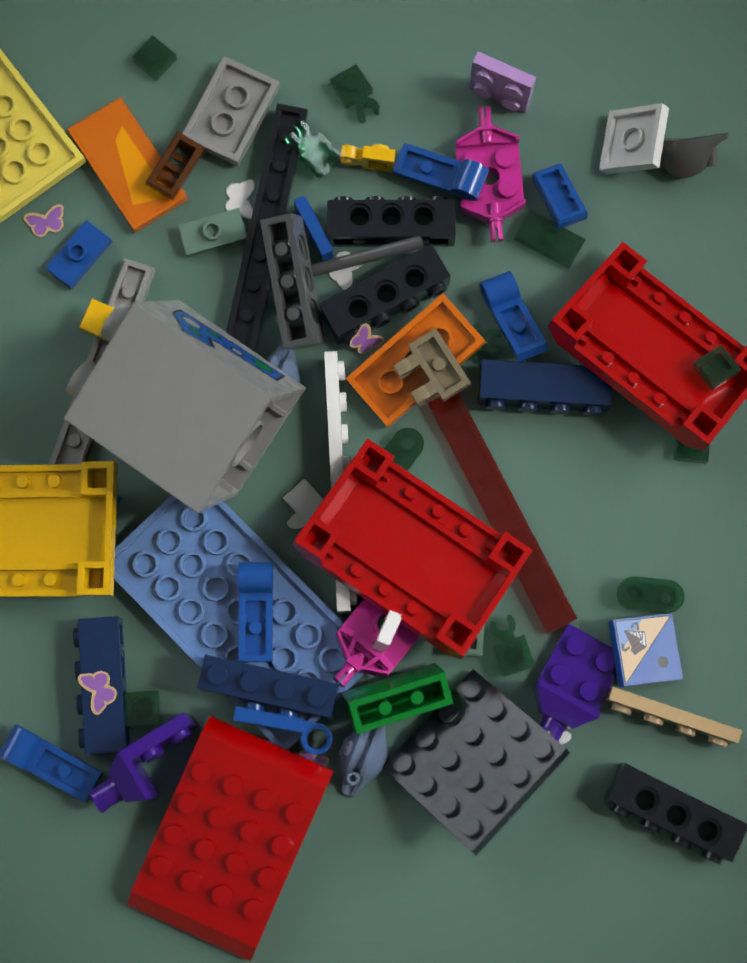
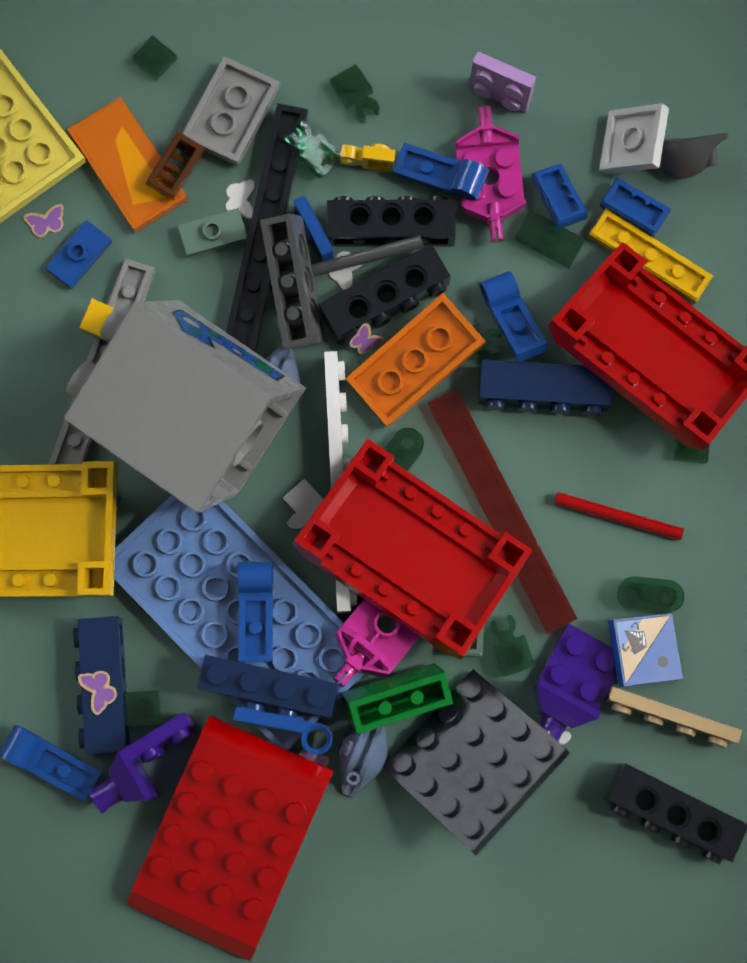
(387, 631): white tile -> none
(438, 364): dark tan plate -> none
(619, 516): none -> red piece
(635, 207): none -> blue plate
(663, 263): none -> yellow tile
(716, 367): clear green plate -> none

